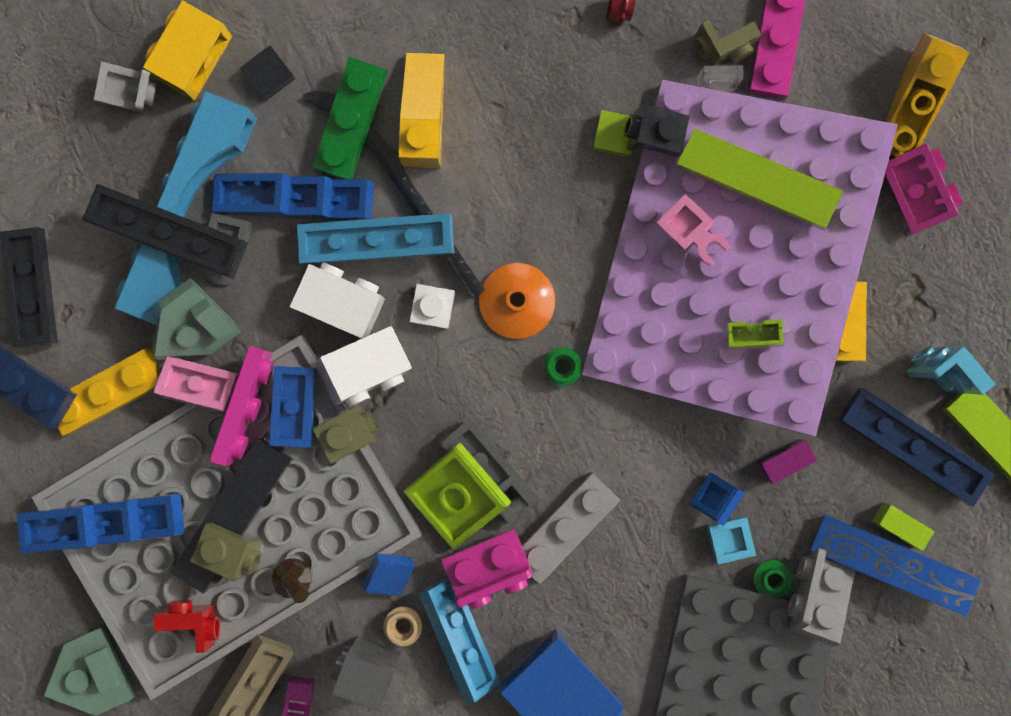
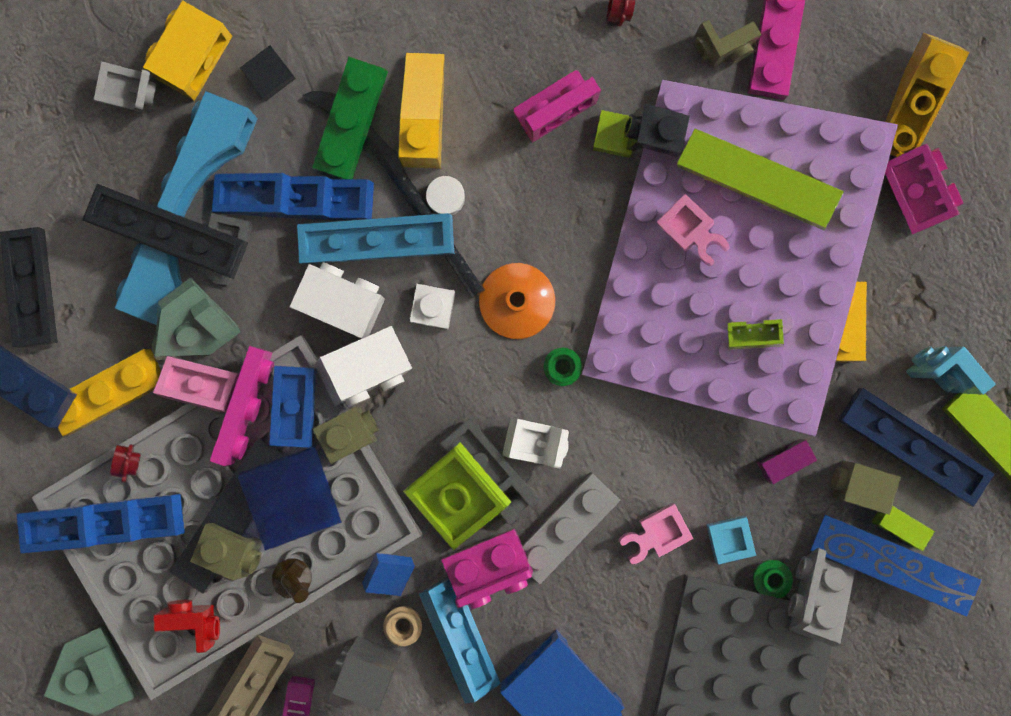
(125, 462): none -> dark red plate
(289, 498): none -> clear blue plate
(445, 195): none -> white tile
(536, 443): none -> white bracket
(556, 105): none -> dark pink bracket
(662, 532): none -> bright pink plate
(716, 498): blue tile -> none
(720, 77): clear tile -> none
(865, 486): none -> olive brick

